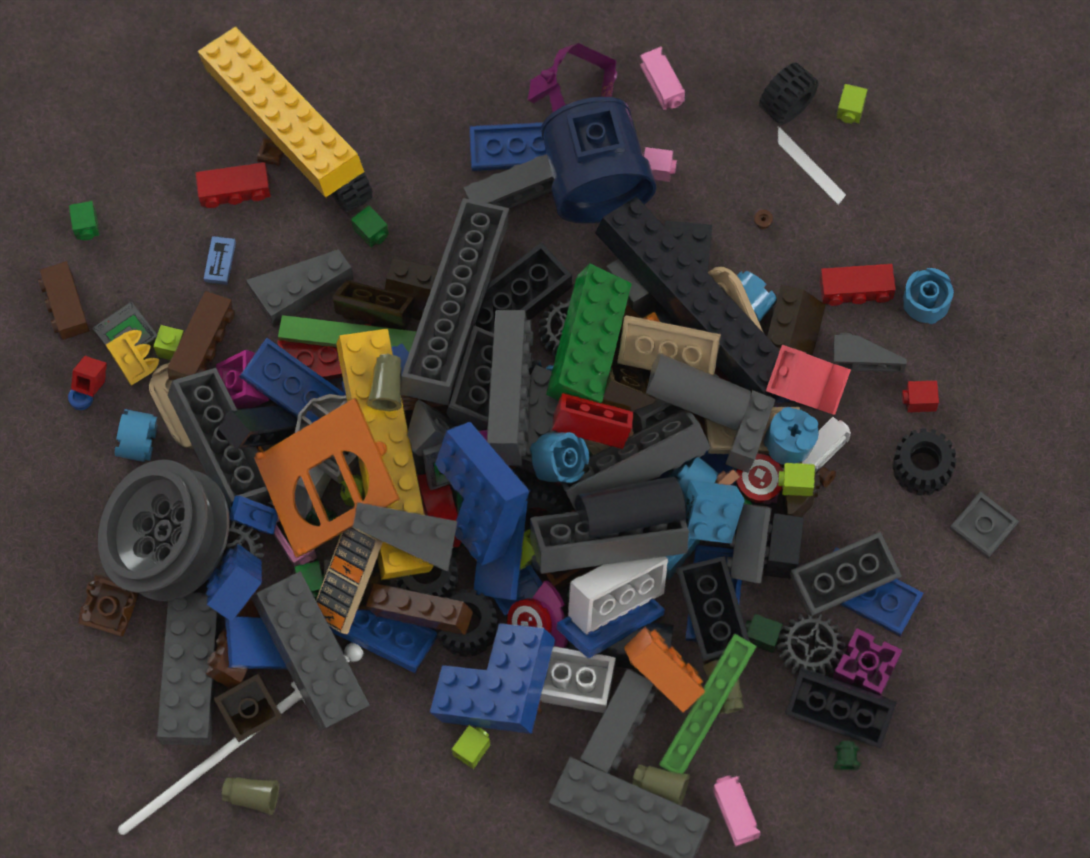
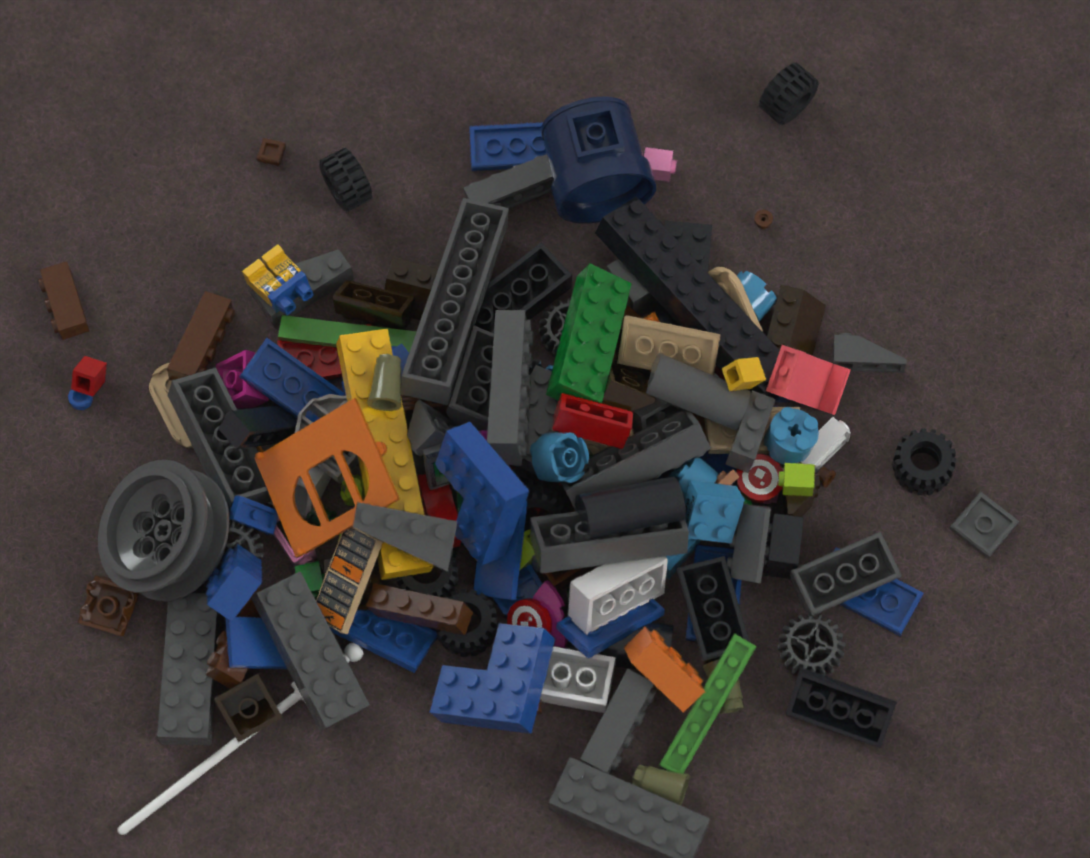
(84, 220): green brick -> none
(122, 321): dark grey tile -> none
(131, 357): yellow plate -> none
(135, 435): dark azure brick -> none
(167, 341): lime brick -> none
(219, 260): medium blue tile -> none
(233, 185): red brick -> none
(251, 793): olive plant -> none
(278, 280): none -> hips
(281, 112): yellow brick -> none
(370, 226): green brick -> none
(471, 746): lime brick -> none
(547, 83): magenta piece -> none
(662, 79): bright pink window -> none
(735, 810): bright pink window -> none
(743, 374): none -> yellow brick
(763, 632): dark green brick -> none
(810, 167): white sticker -> none
(847, 756): dark green brick -> none
(851, 104): lime brick -> none
(857, 284): red brick -> none
(863, 650): magenta brick -> none
(921, 396): red brick -> none
(923, 307): dark azure brick -> none

